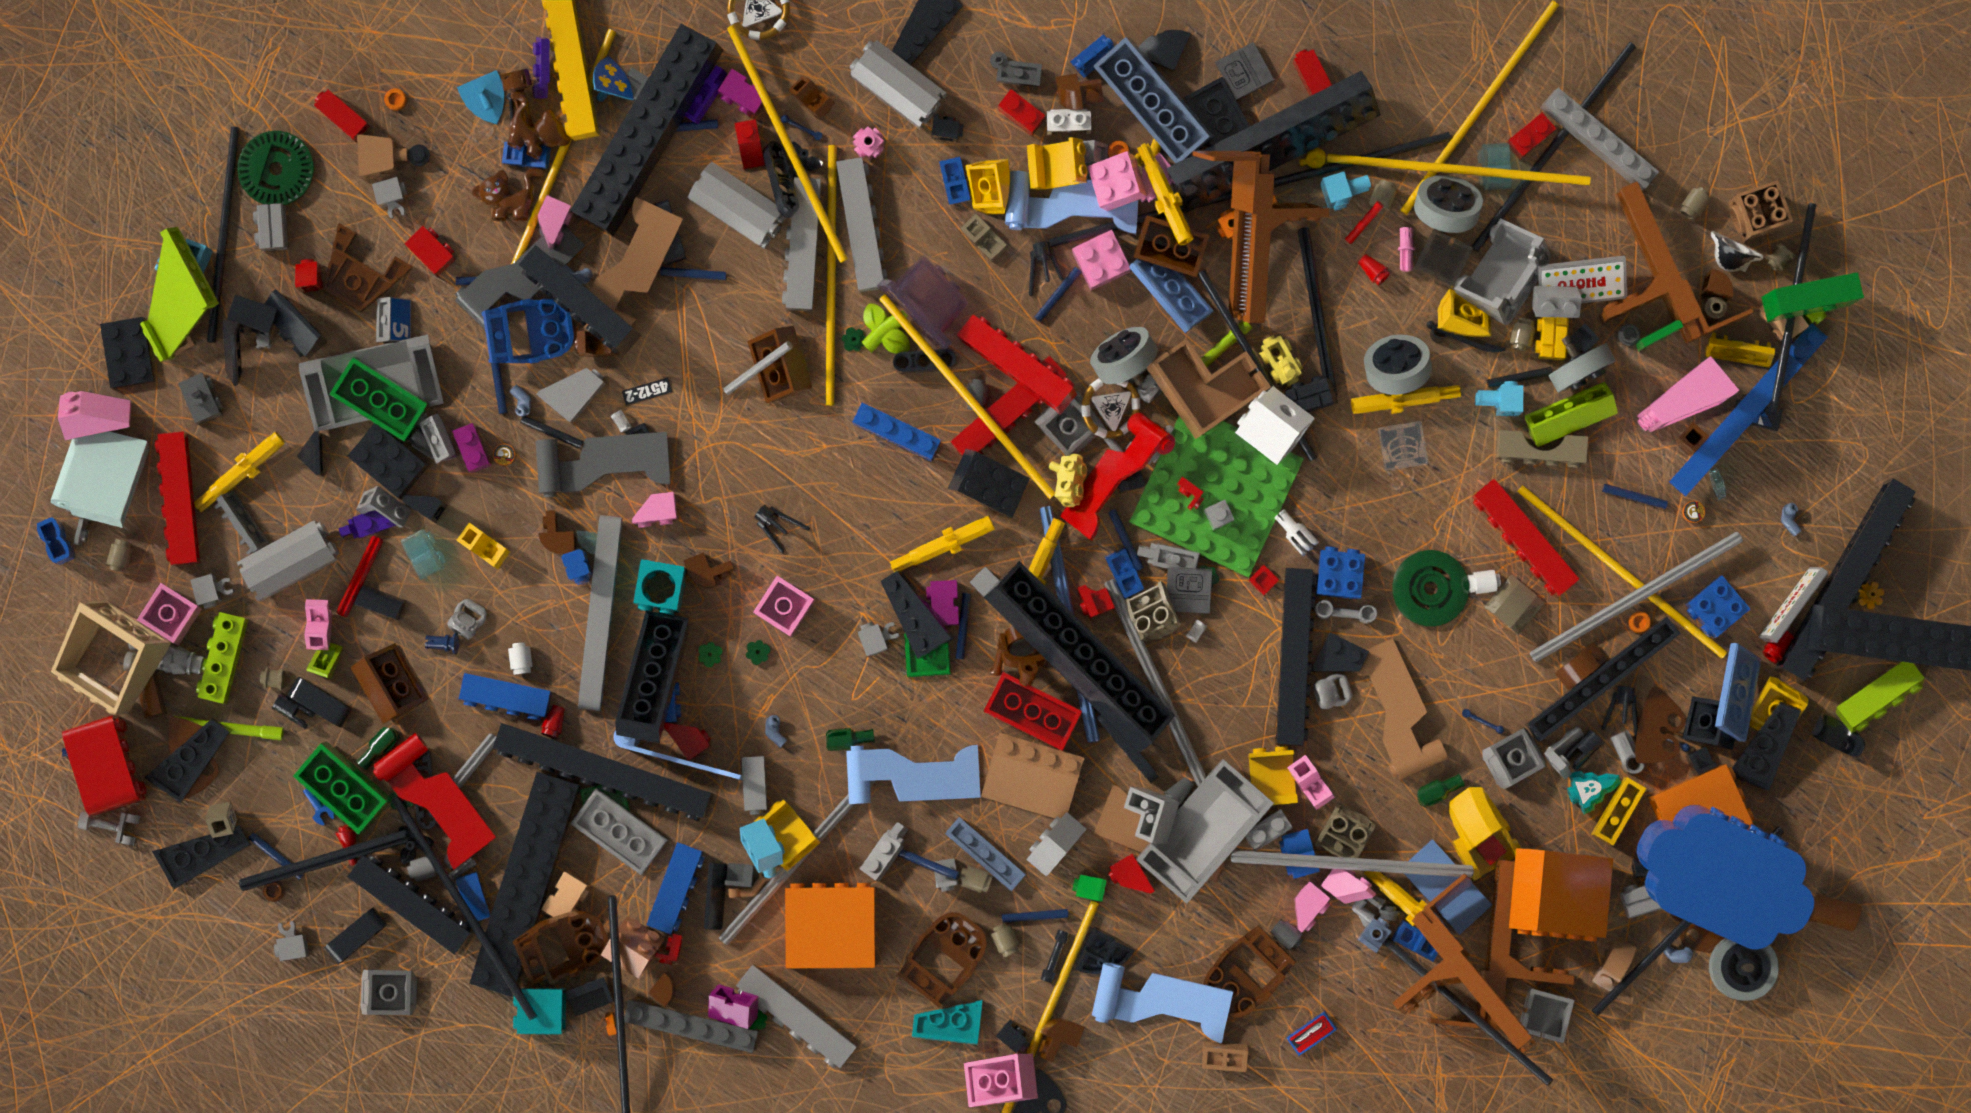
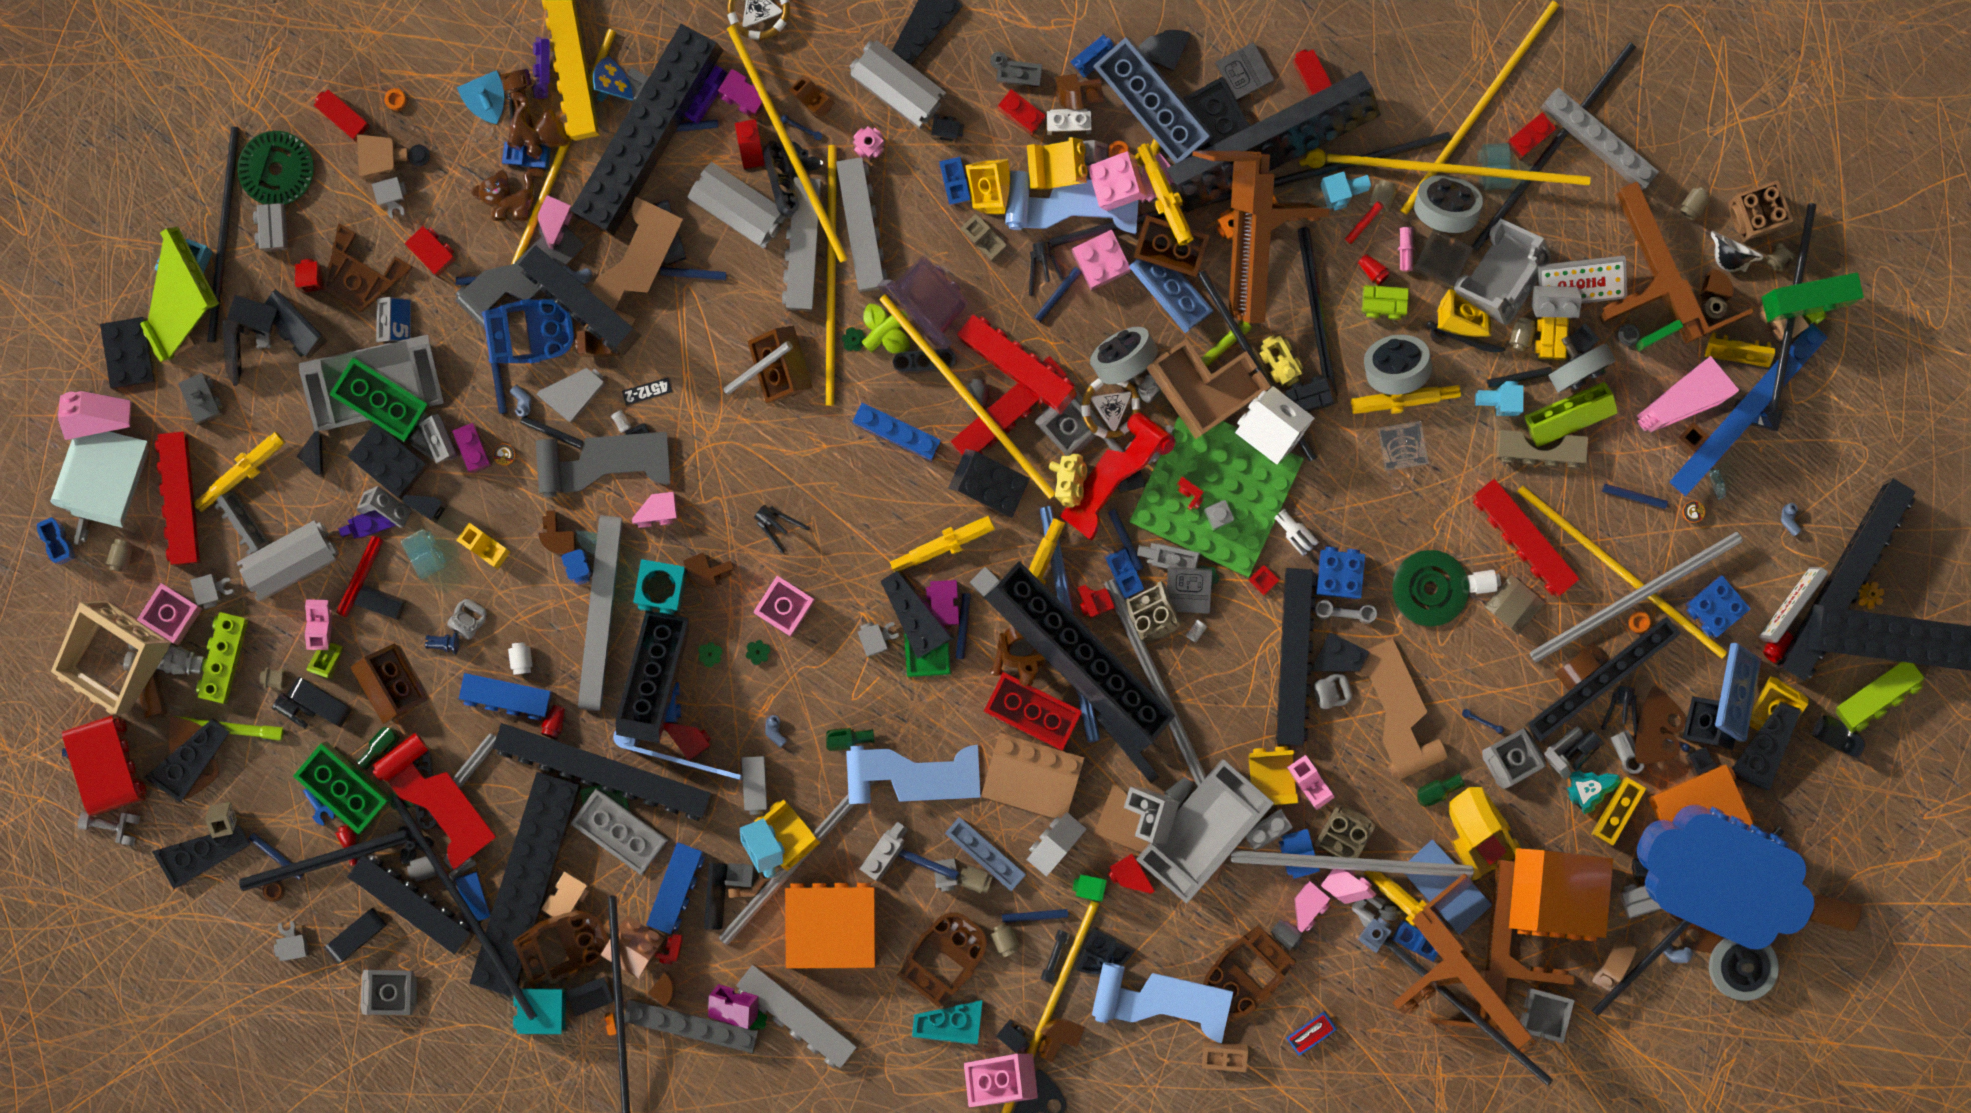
(1384, 301): none -> lime brick

